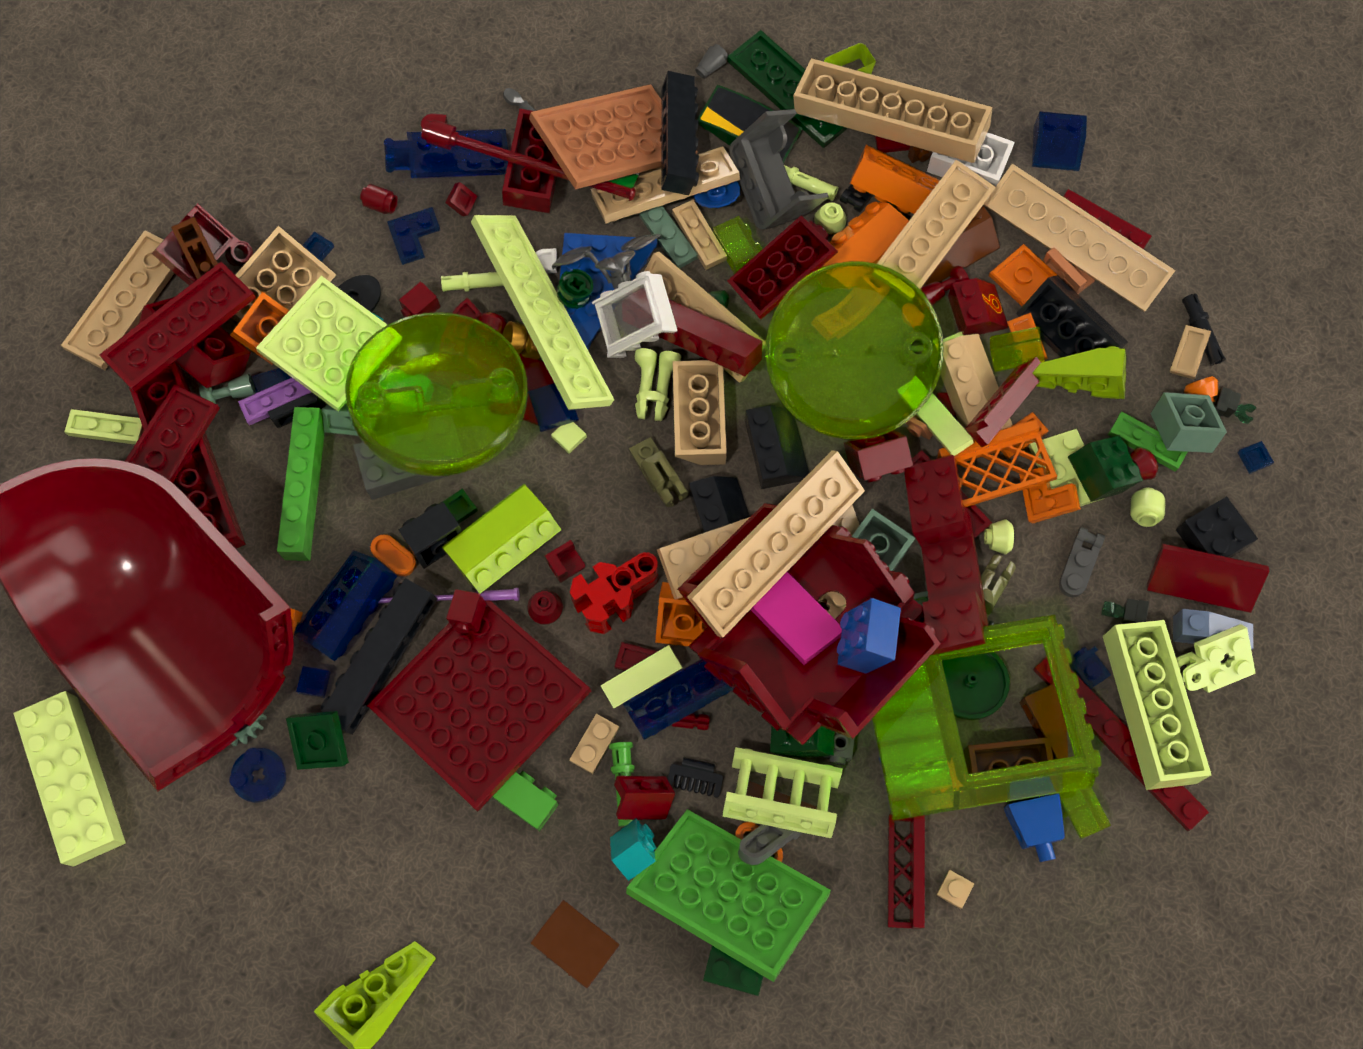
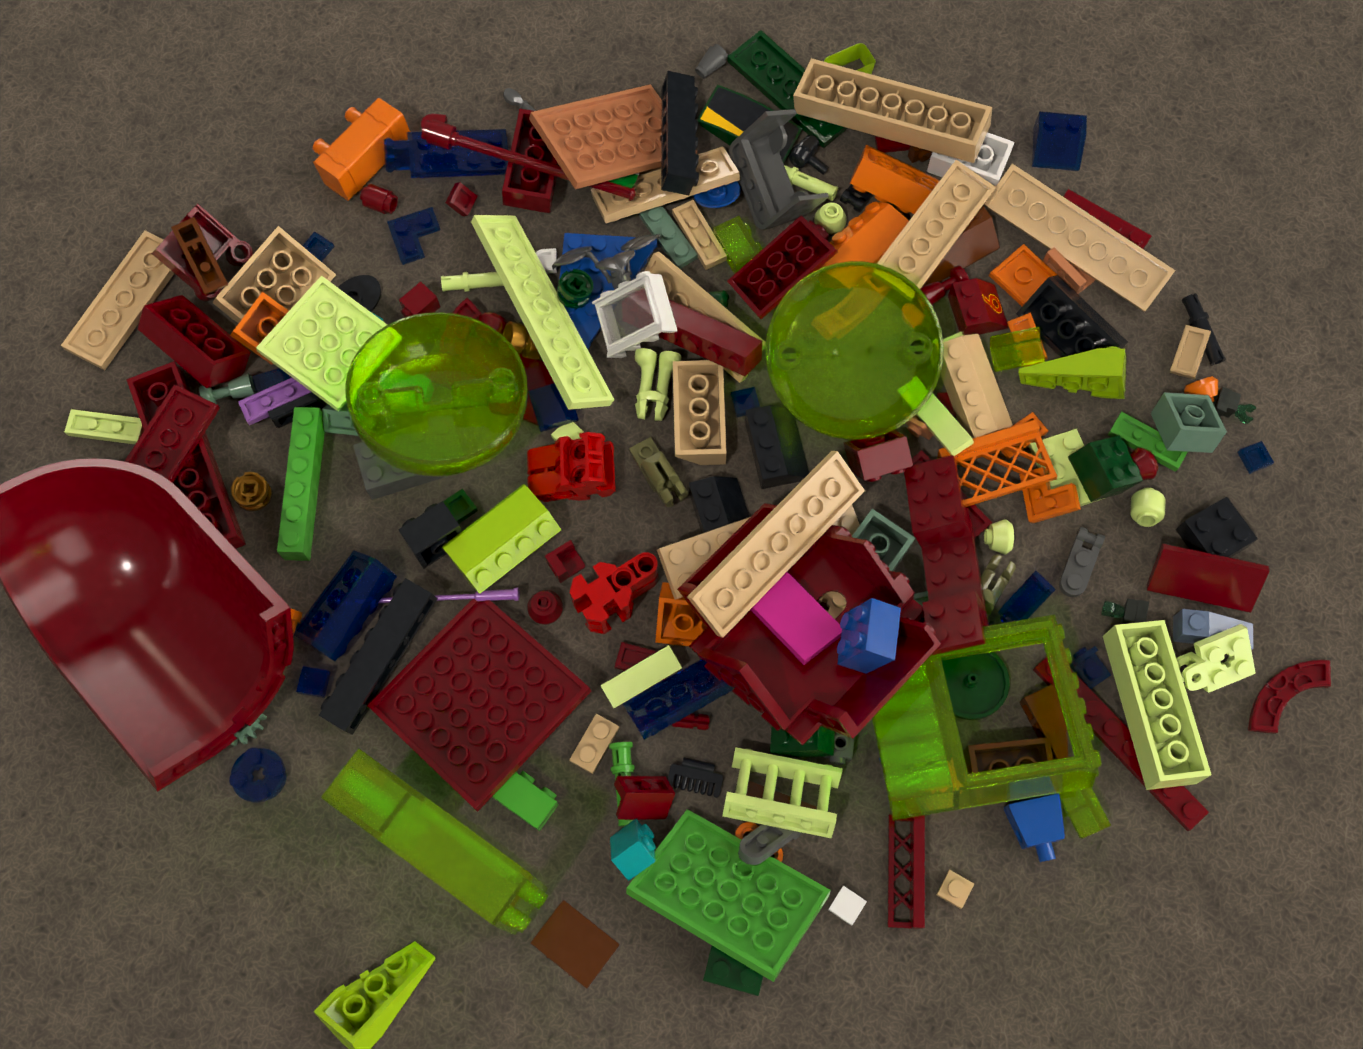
(69, 779): yellowish green brick -> none
(177, 326): dark red plate -> none
(251, 491): none -> pearl gold wheel
(317, 740): dark green plate -> none
(360, 148): none -> orange piece
(393, 555): orange tile -> none
(436, 843): none -> clear neon green panel
(466, 611): dark red brick -> none
(572, 468): none -> red connector
(744, 400): none -> tile
(804, 153): none -> black piece
(847, 905): none -> white tile
(1004, 402): fence -> none
(1027, 599): none -> clear blue slope
(1281, 688): none -> dark red tile

